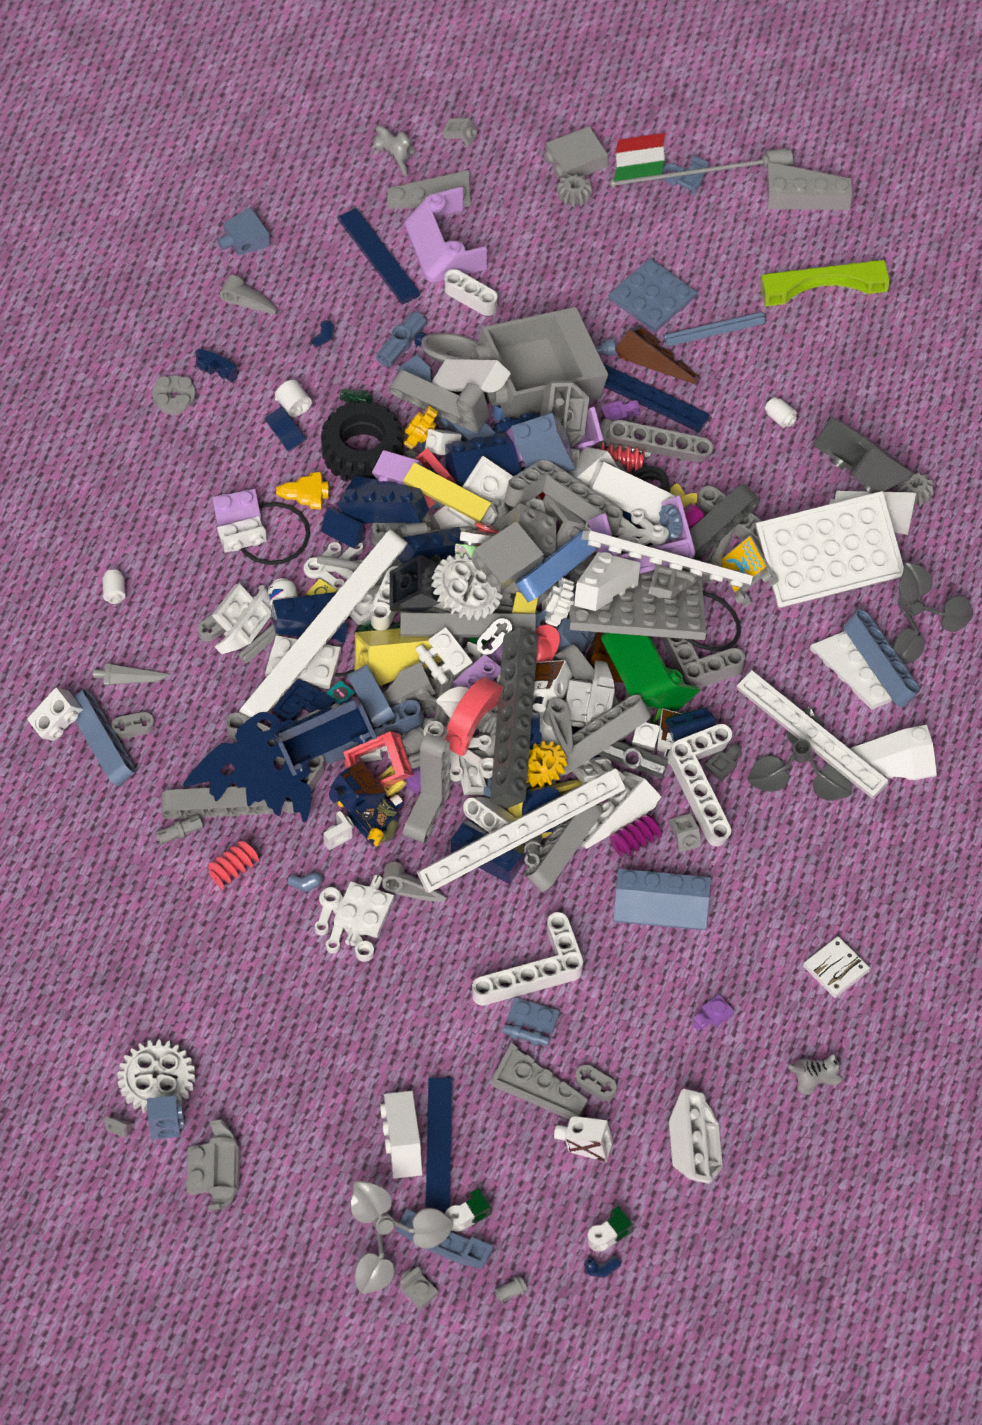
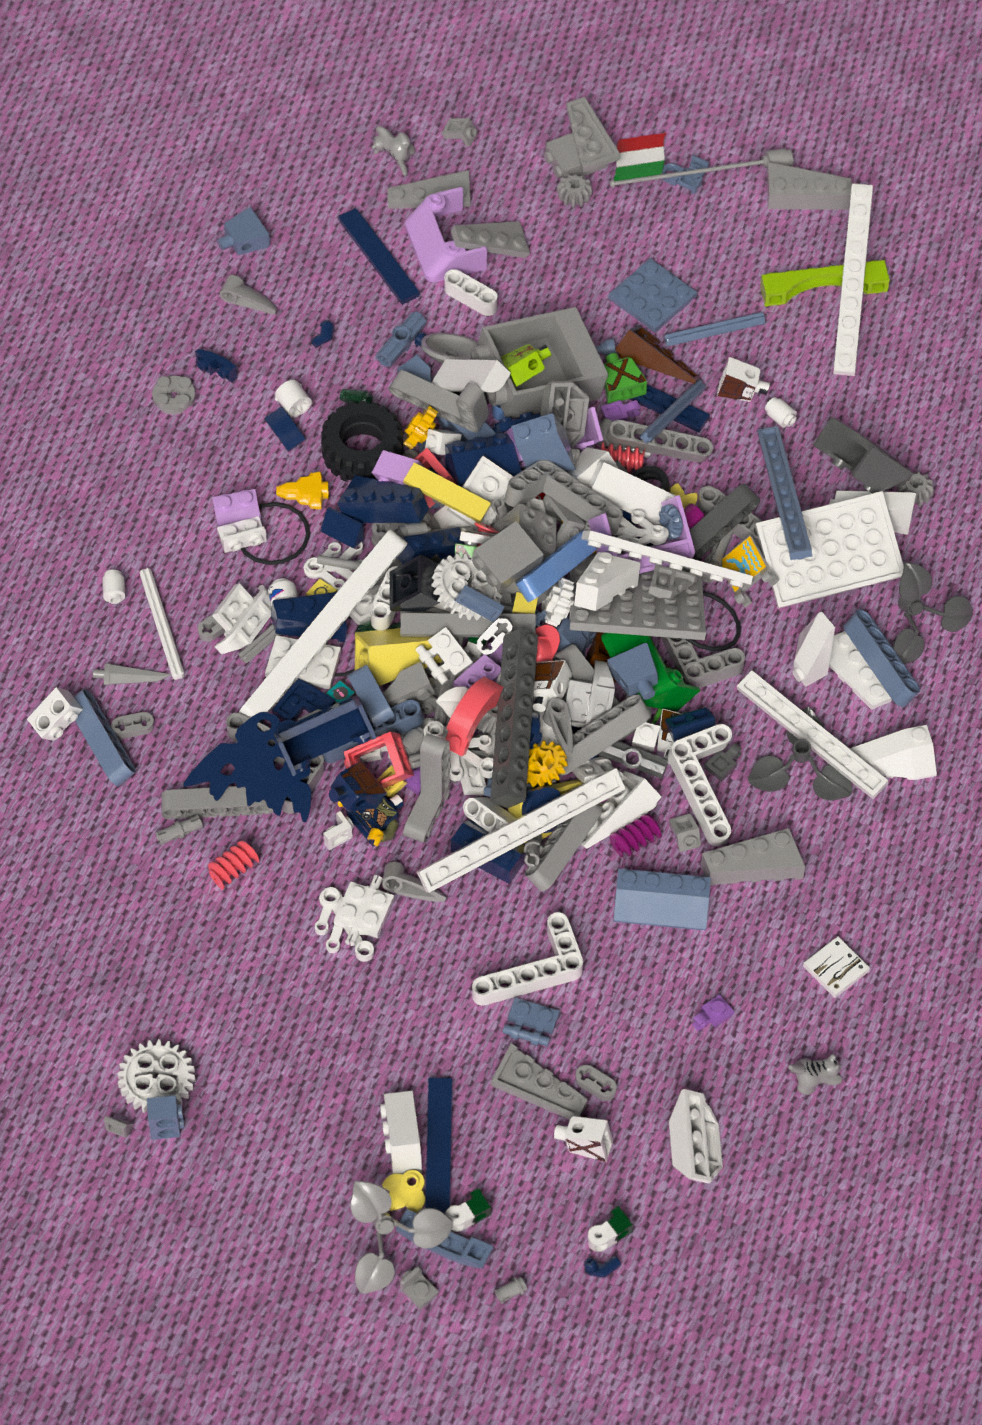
(162, 624): none -> white axle
(215, 1167): light grey plate -> none
(306, 883): sand blue arm -> none
(403, 1194): none -> light yellow plate
(479, 603): none -> sand blue tile
(499, 238): none -> light grey wing
(525, 362): none -> lime torso
(590, 137): none -> light grey wing
(623, 379): none -> bright green torso
(635, 671): none -> sand blue torso
(673, 411): none -> sand blue axle
(741, 381): none -> torso
(754, 860): none -> light grey wedge
(784, 493): none -> sand blue plate
(814, 650): none -> white wedge
(853, 280): none -> white plate

